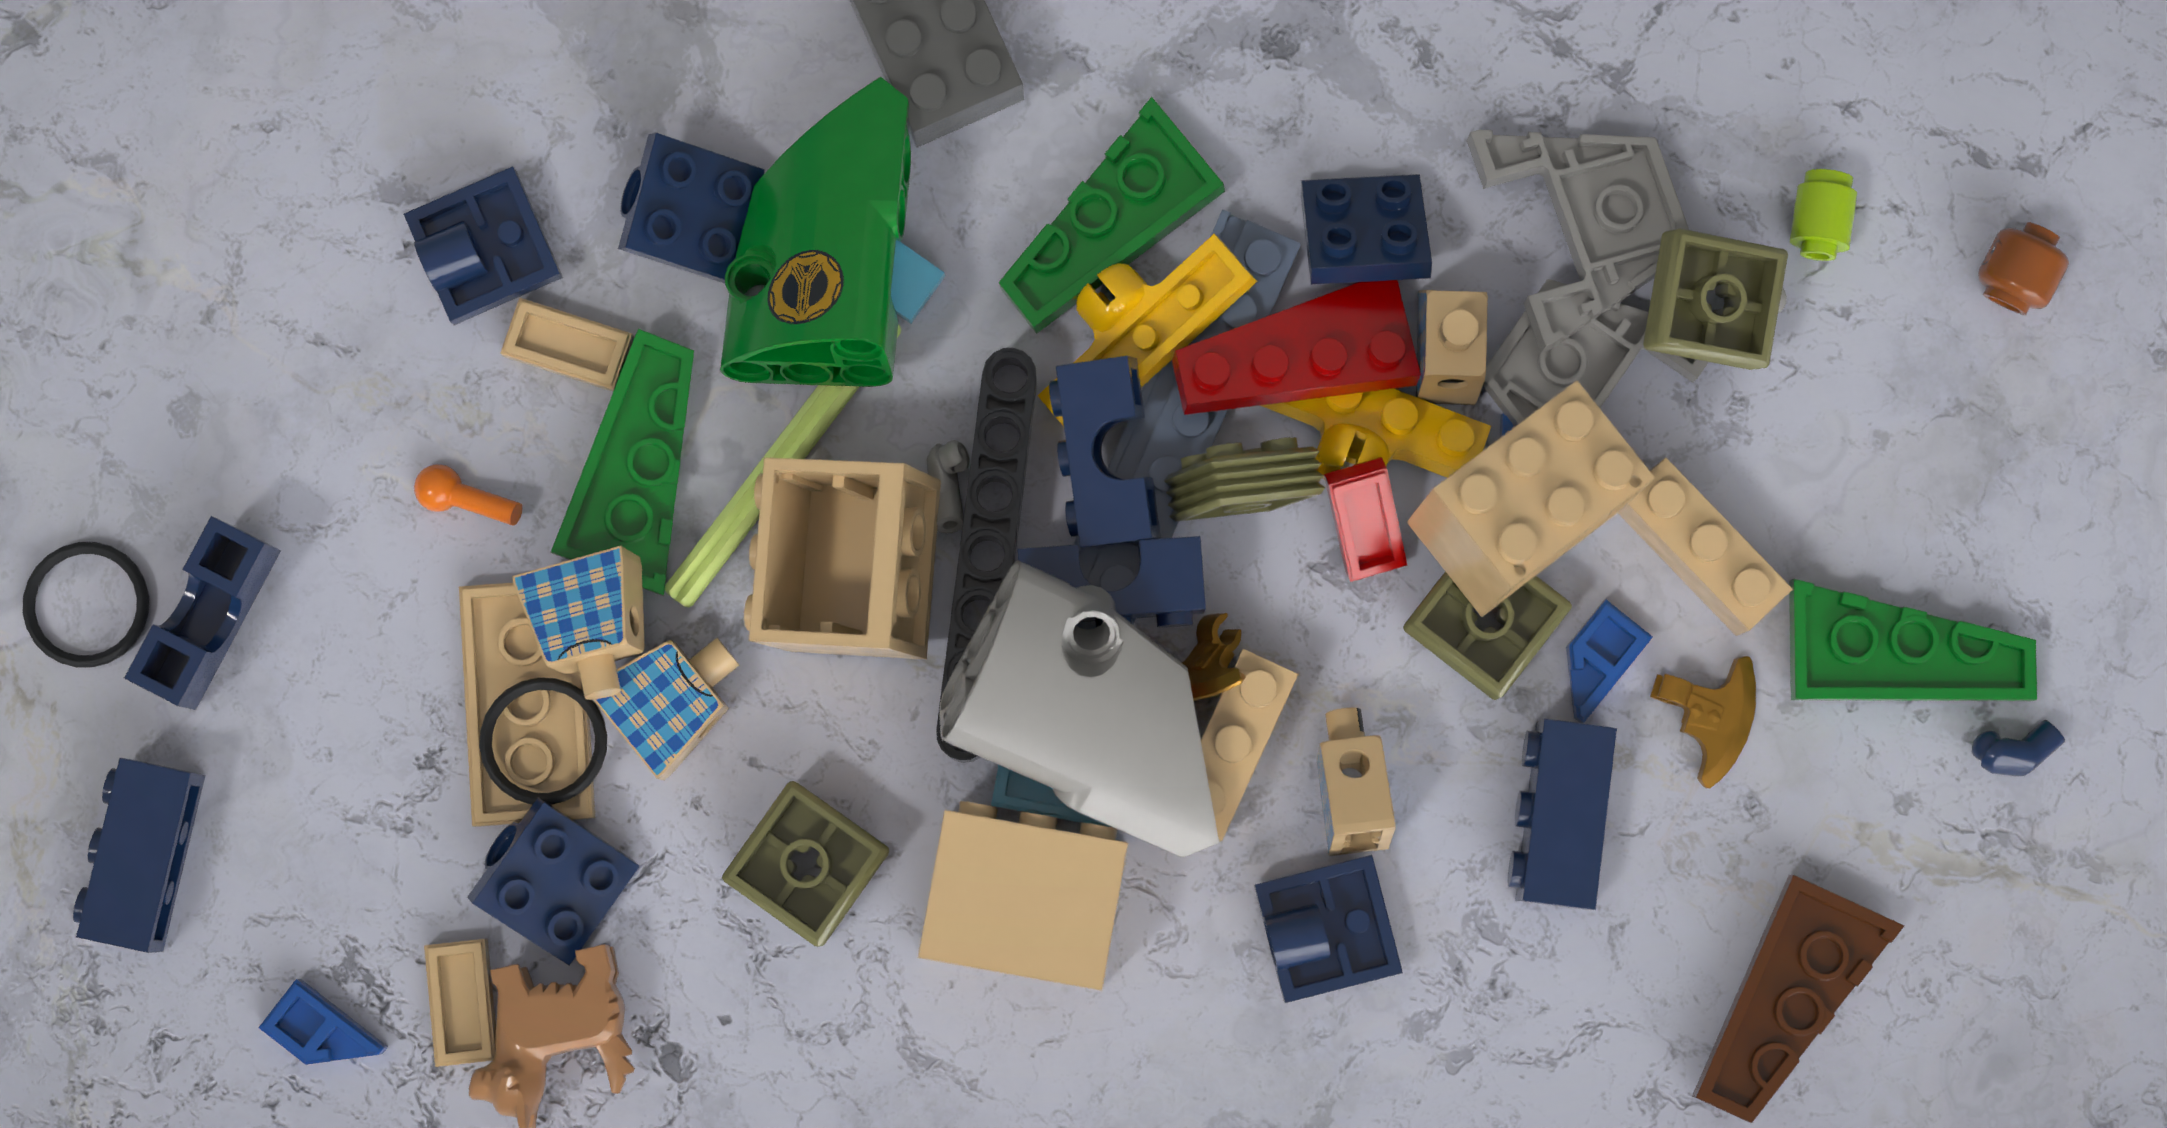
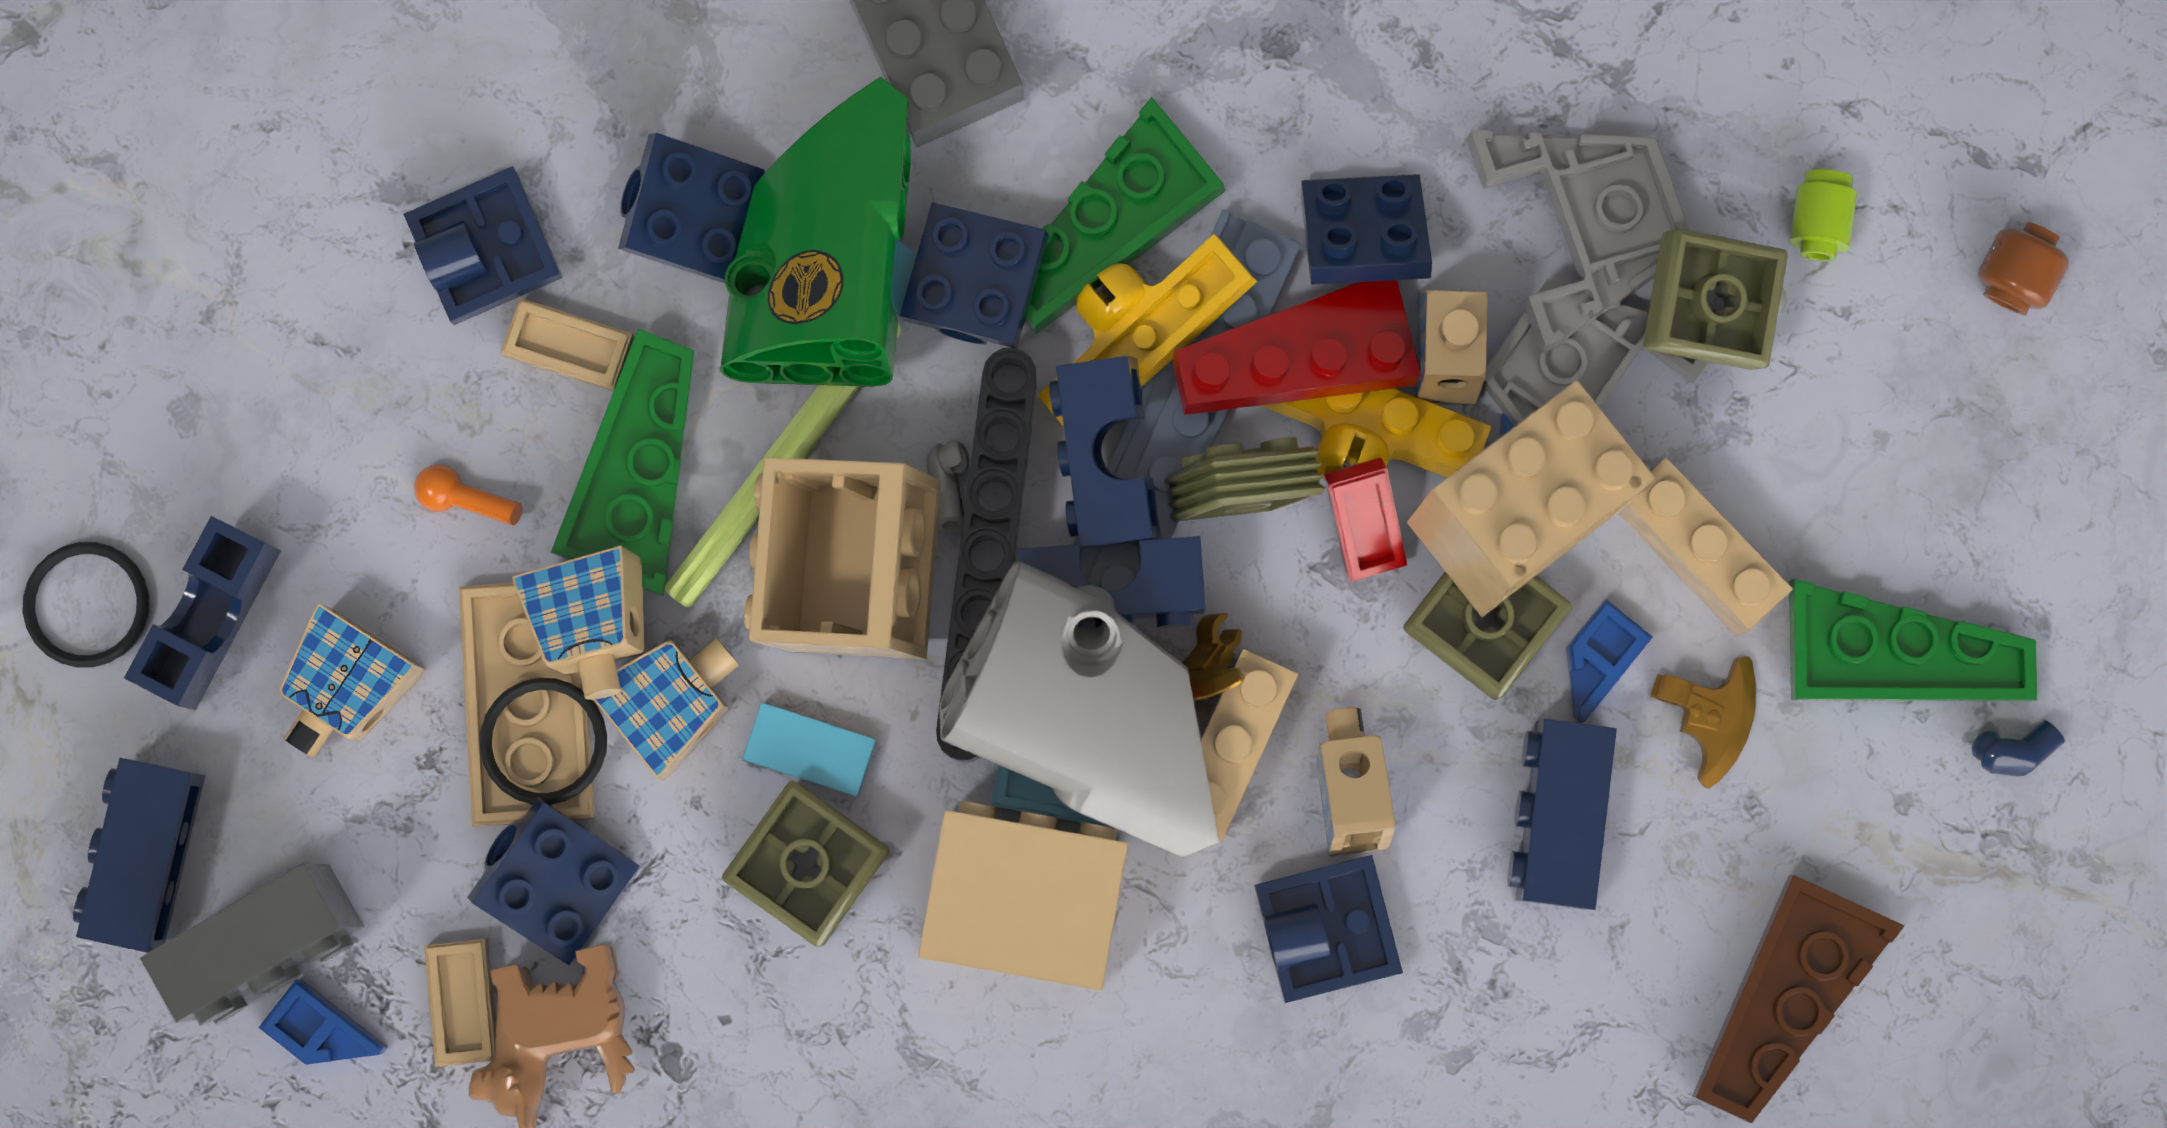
(253, 945): none -> dark grey brick
(342, 681): none -> torso
(809, 749): none -> medium azure tile
(974, 276): none -> dark blue plate

